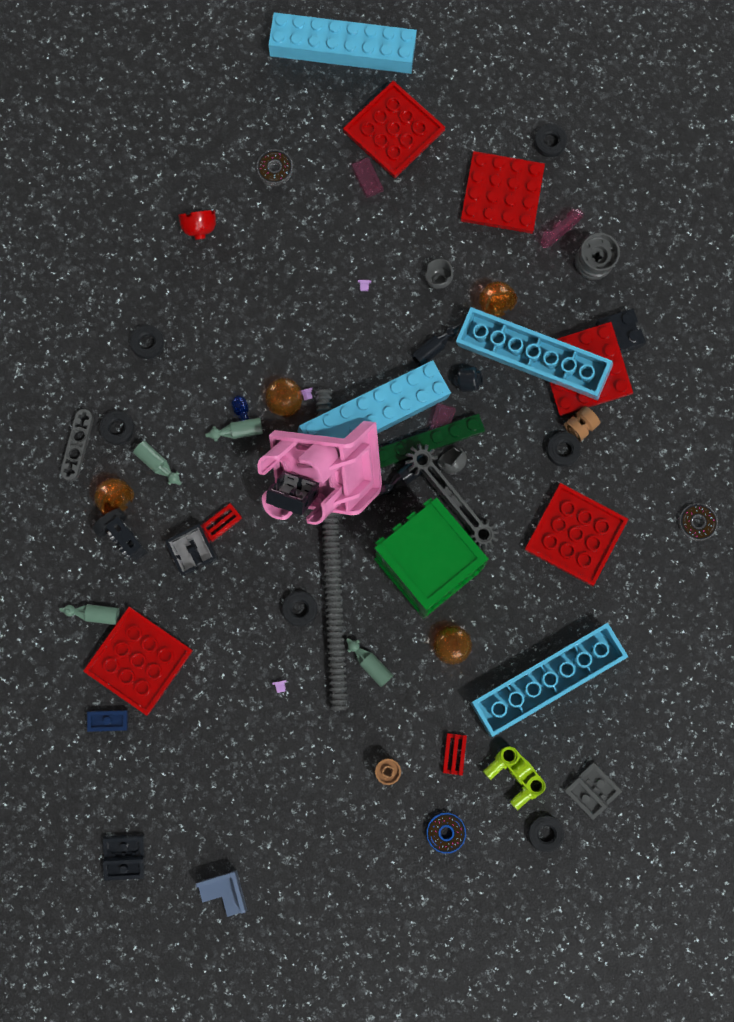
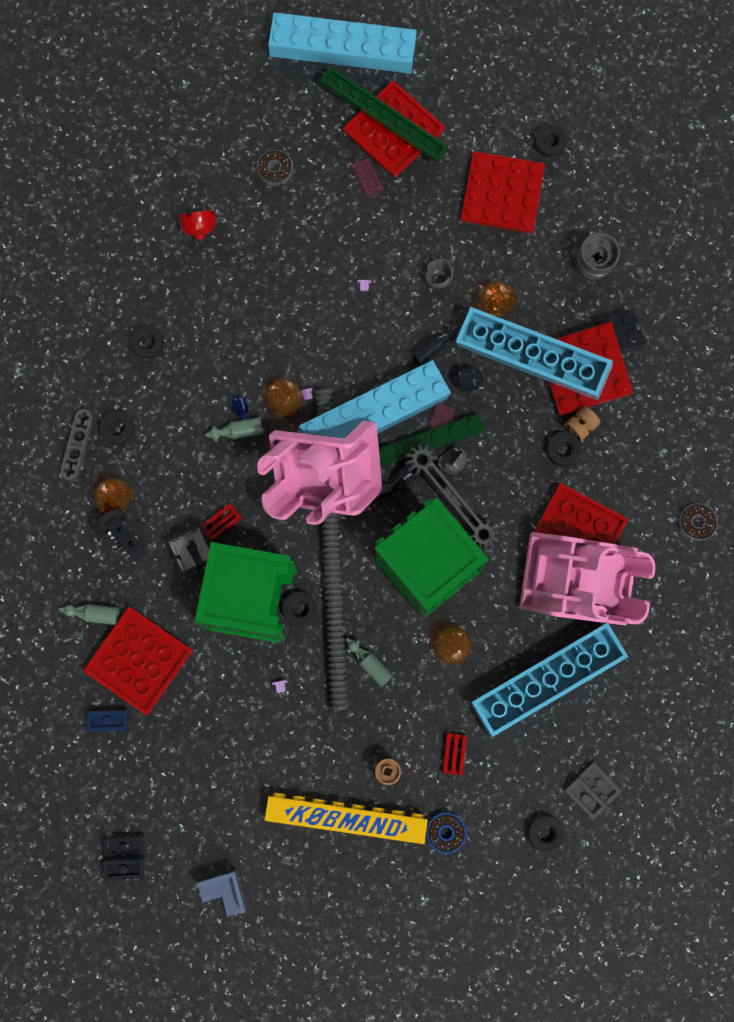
(156, 462): sand green wheel -> none
(243, 592): none -> green container
(292, 493): black piece -> none
(346, 819): none -> yellow brick
(384, 114): none -> dark green plate
(522, 773): lime piece -> none
(561, 228): clear pink plate -> none
(584, 579): none -> bright pink piece

